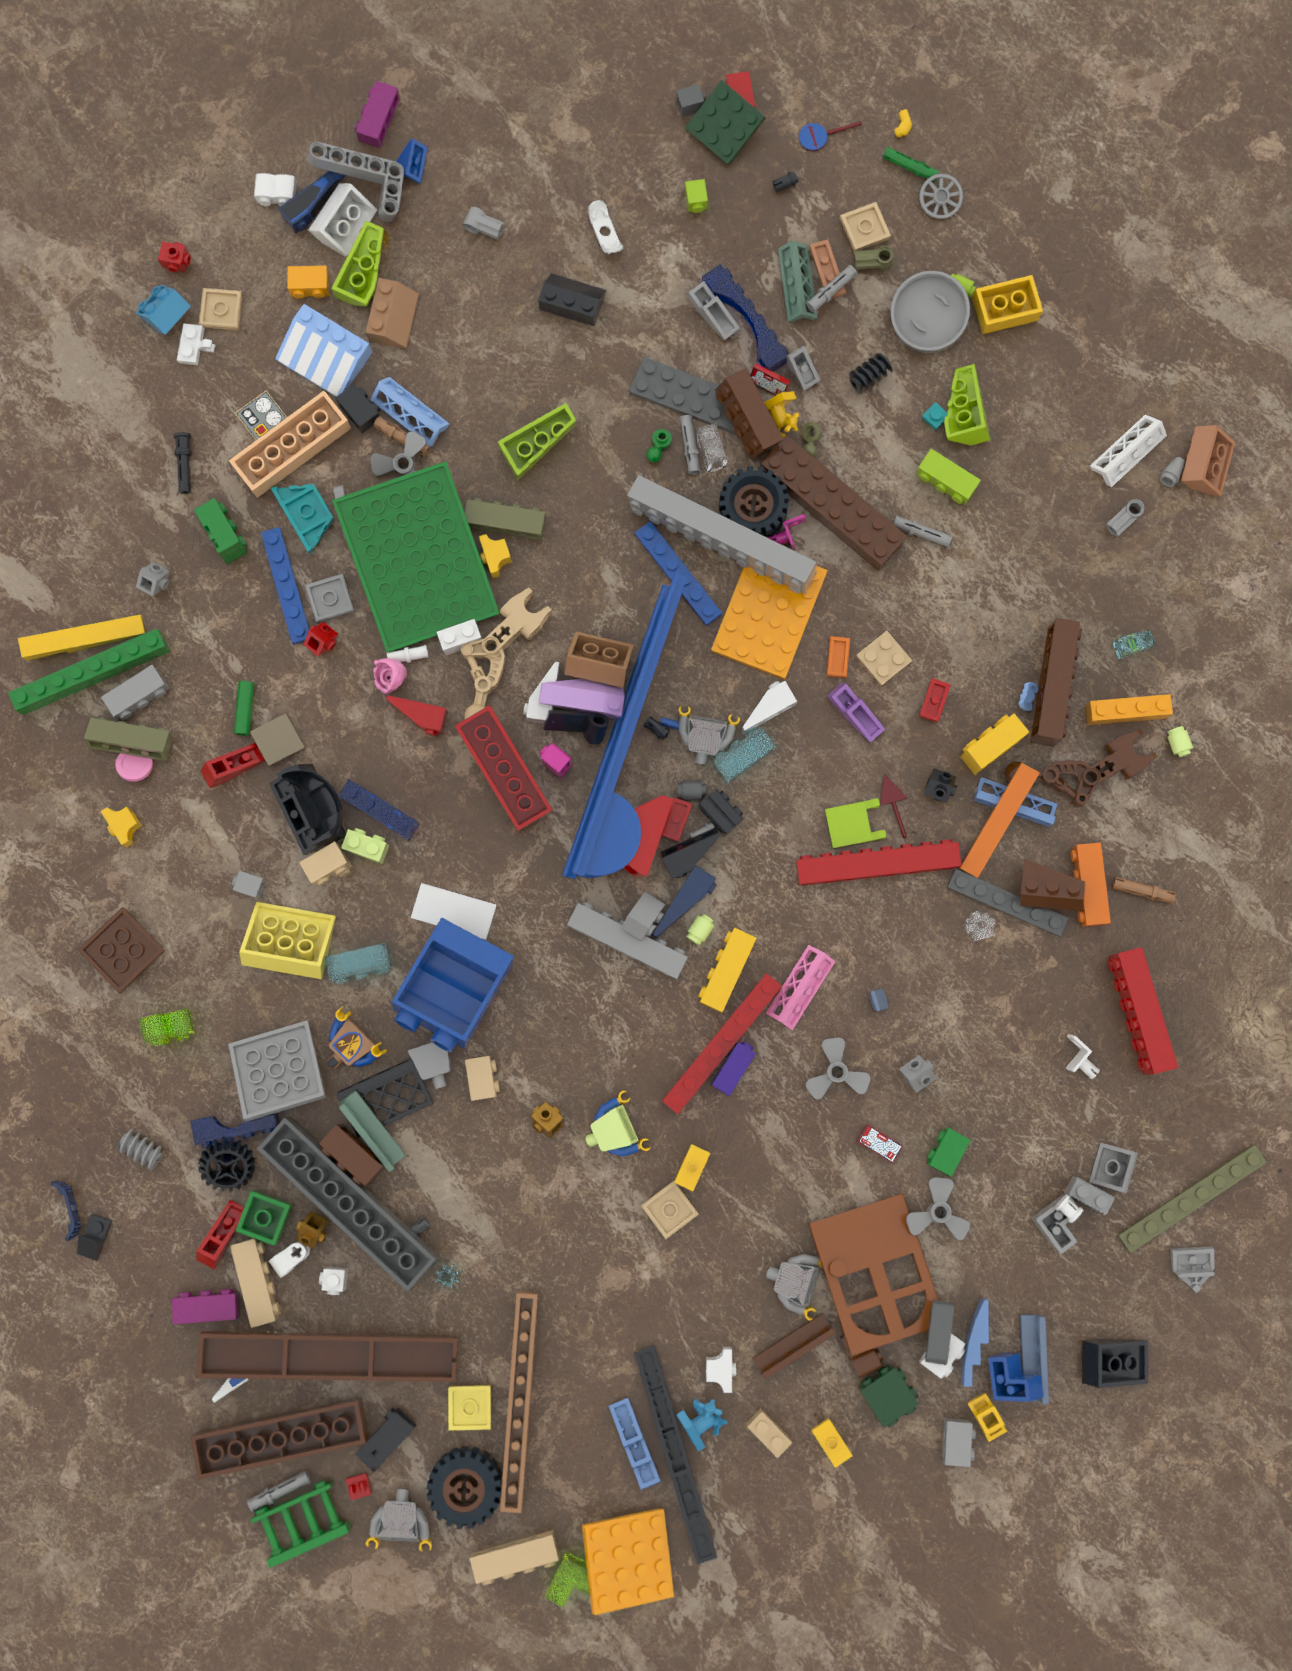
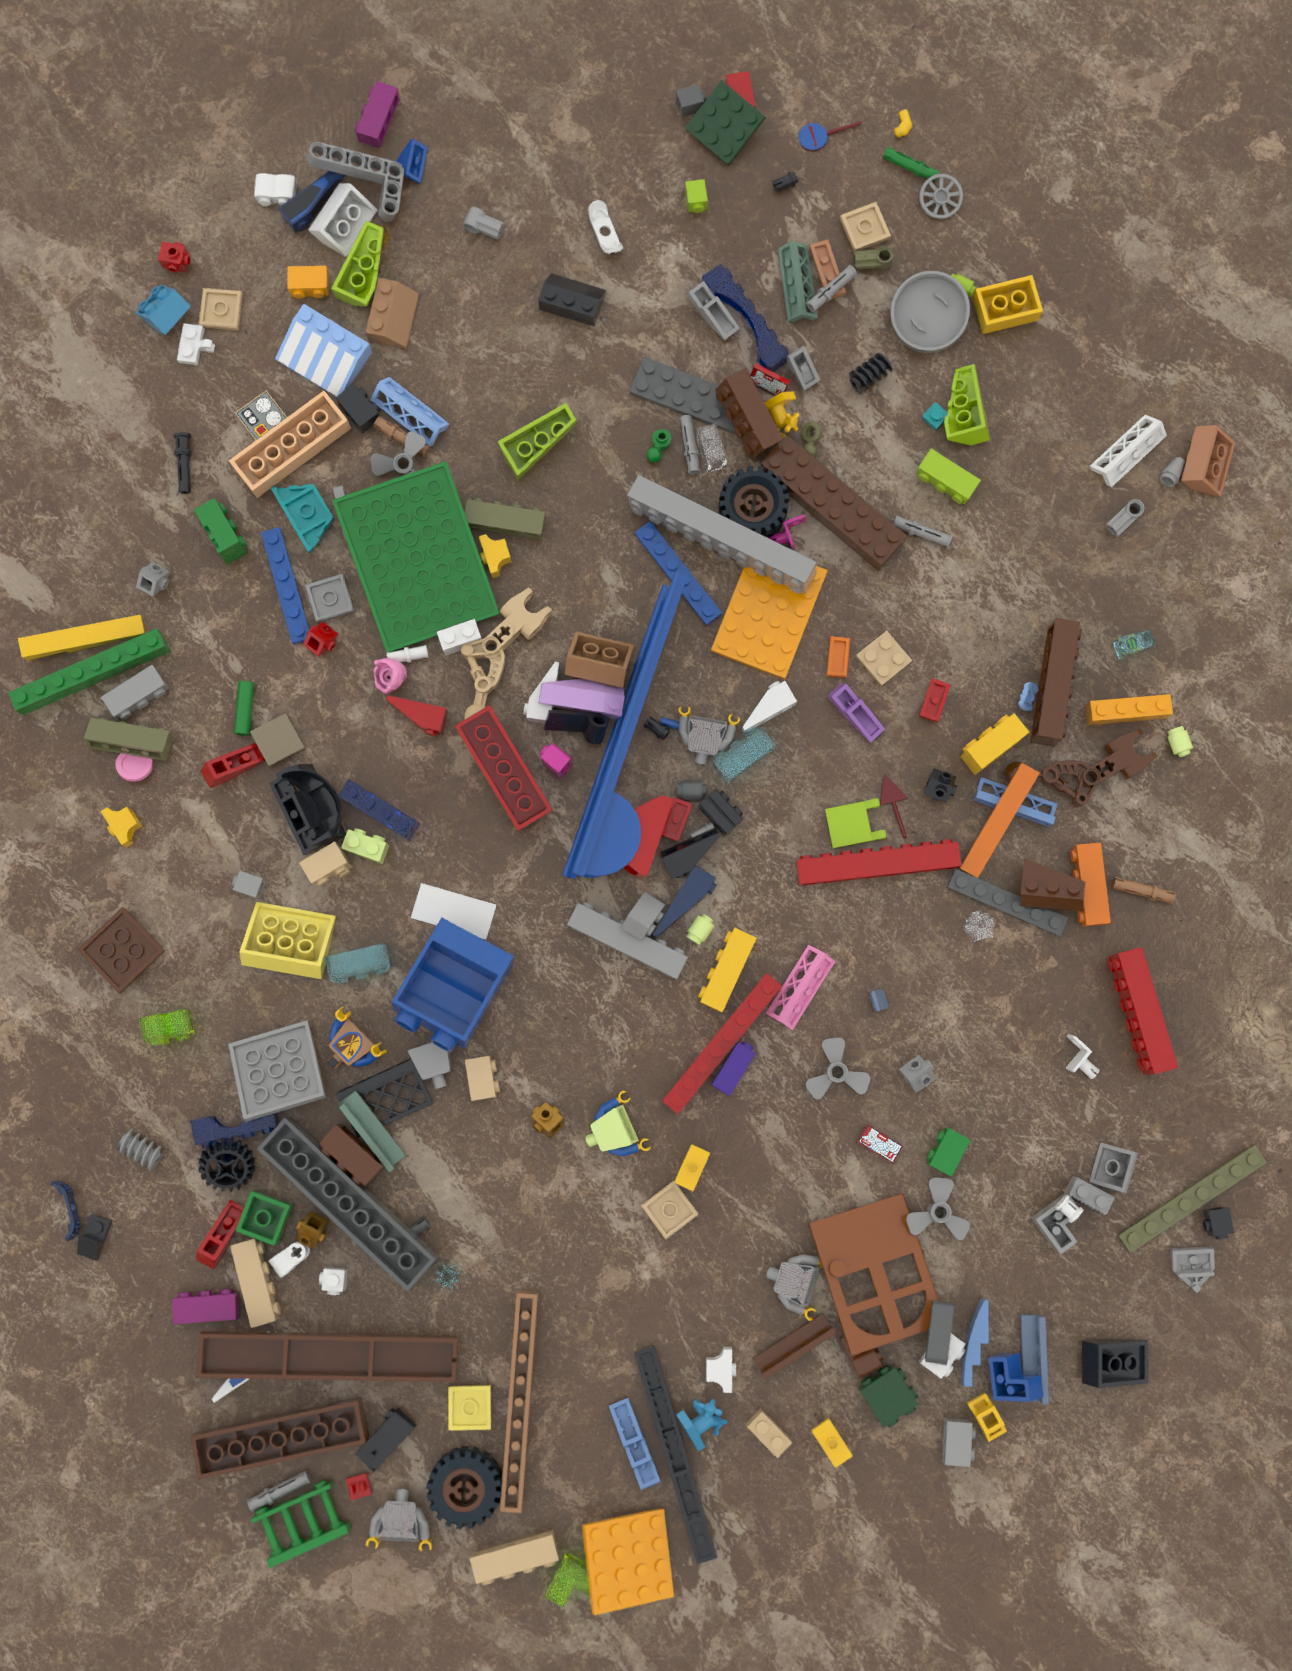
(1218, 1222): none -> black brick

